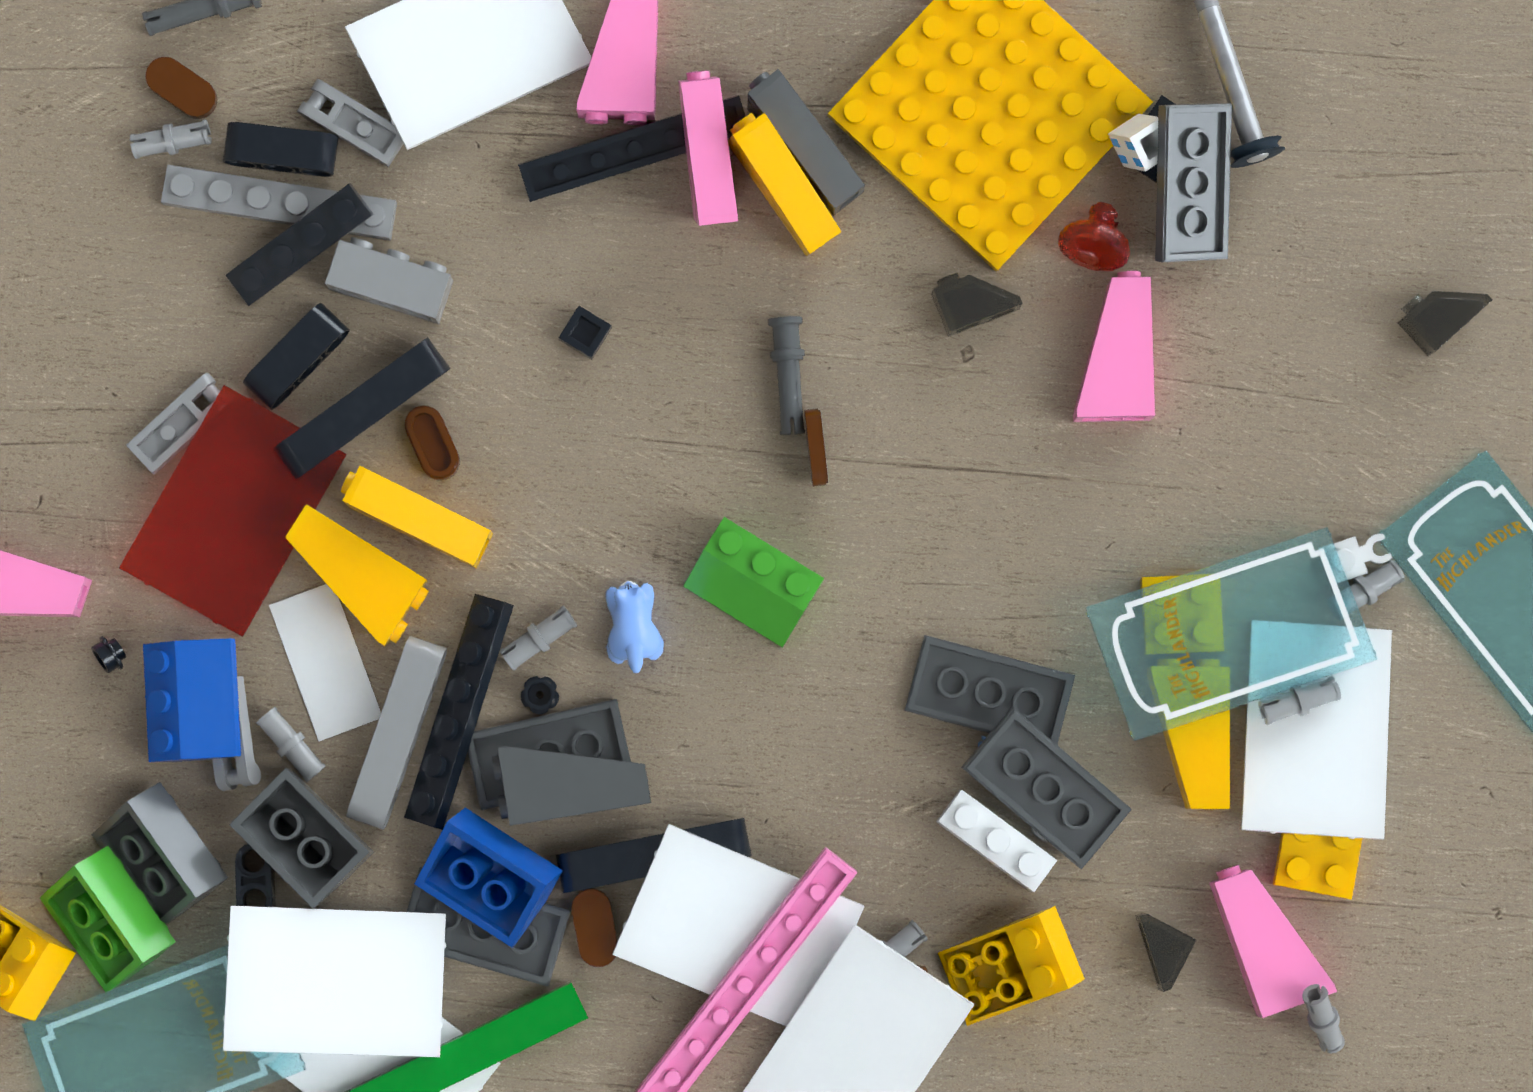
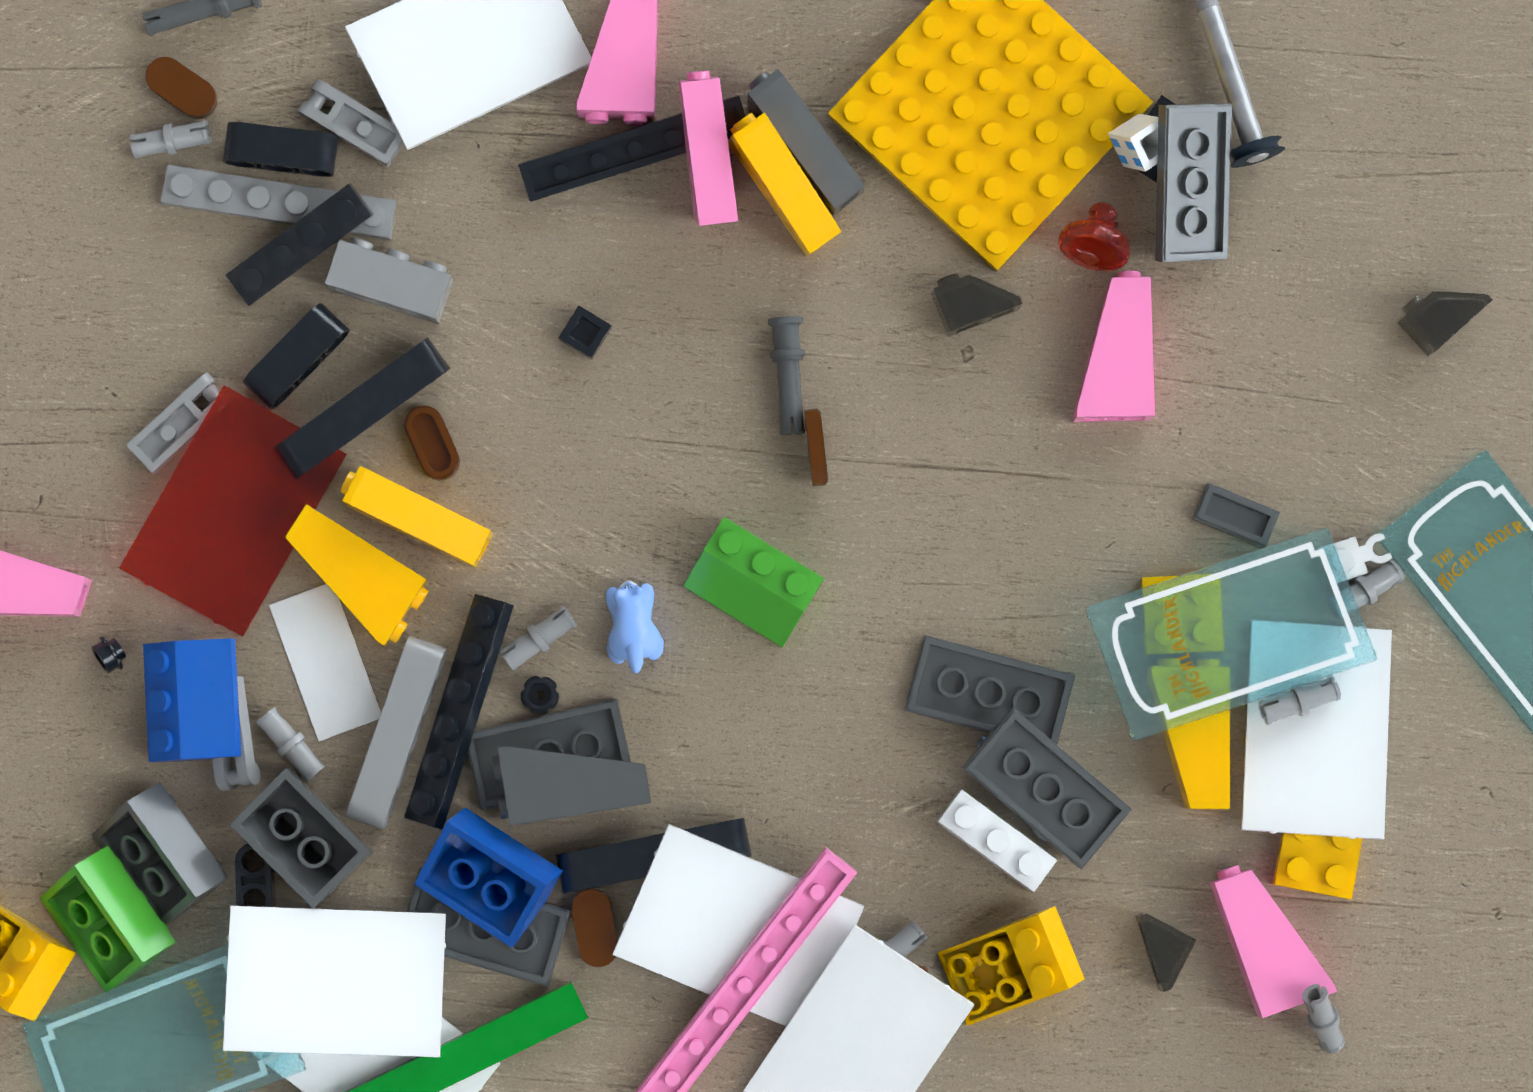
(1236, 515): none -> dark grey tile

